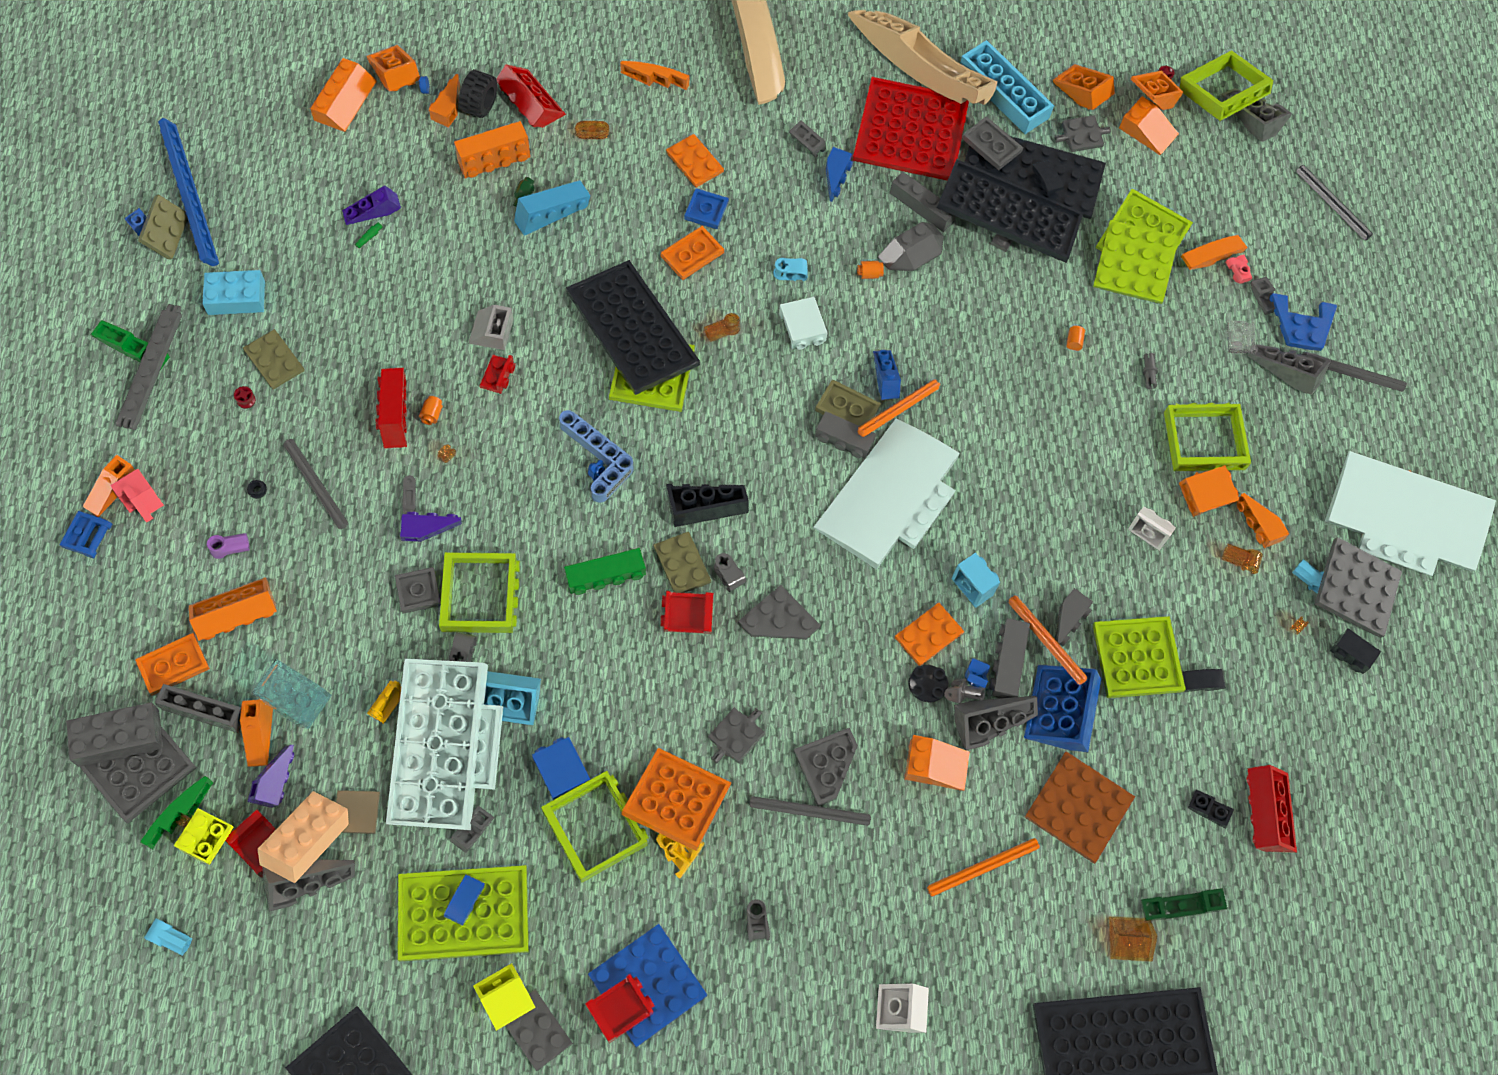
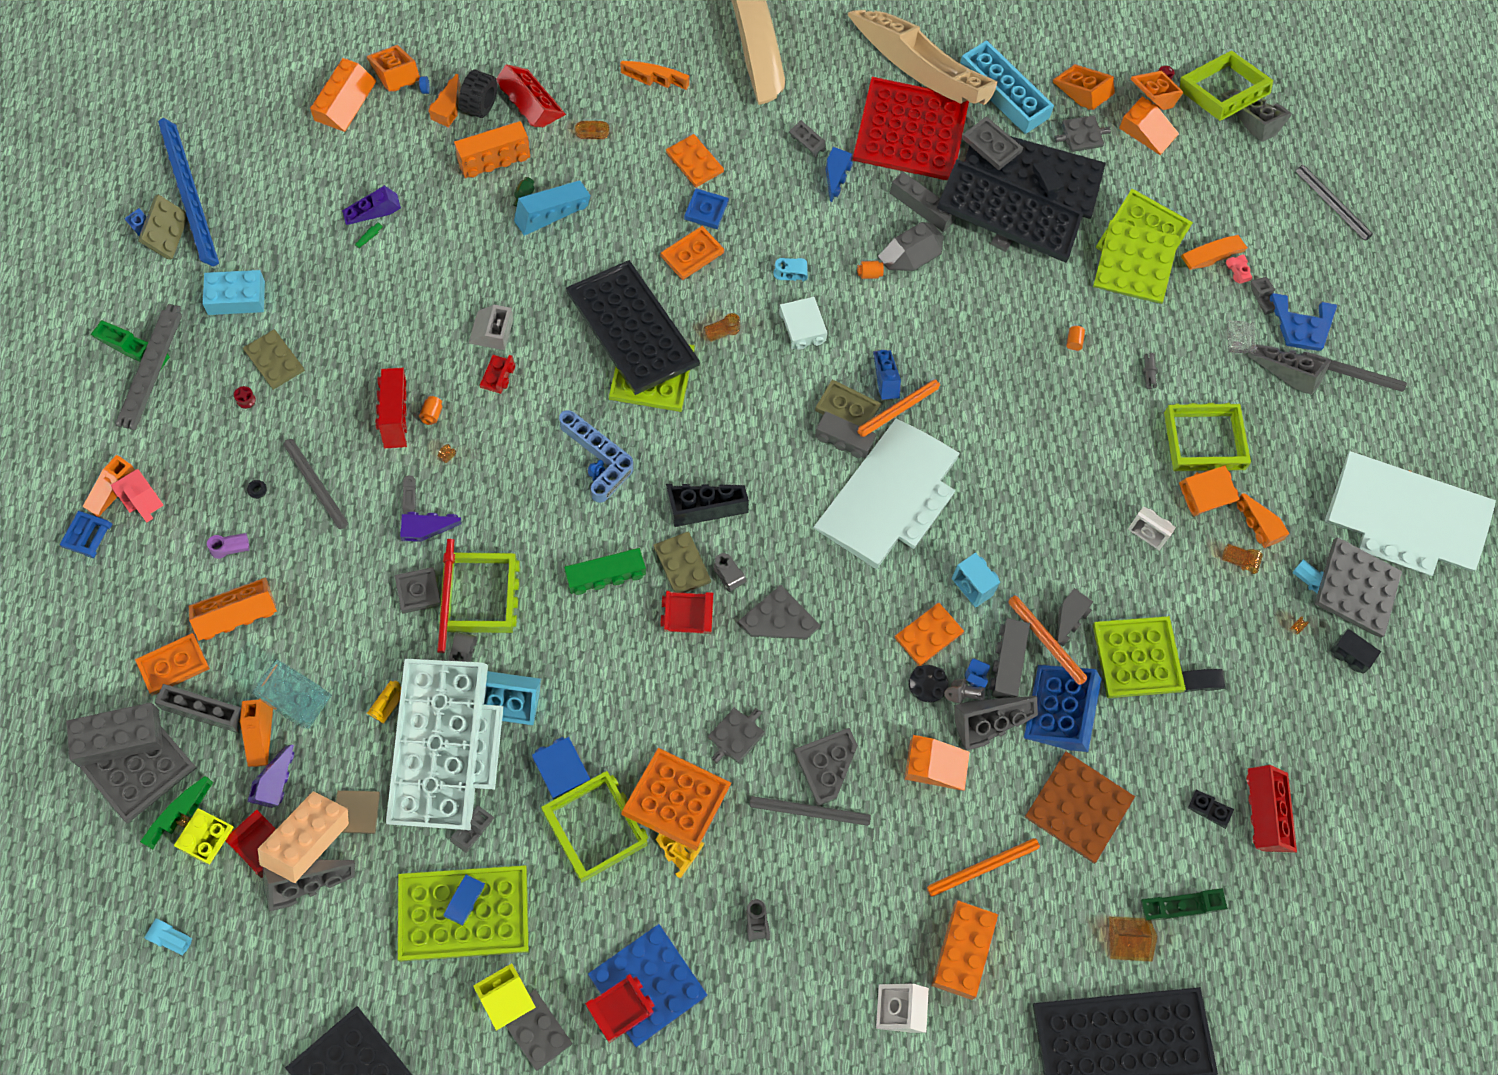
(449, 560): none -> red bar
(965, 950): none -> orange brick

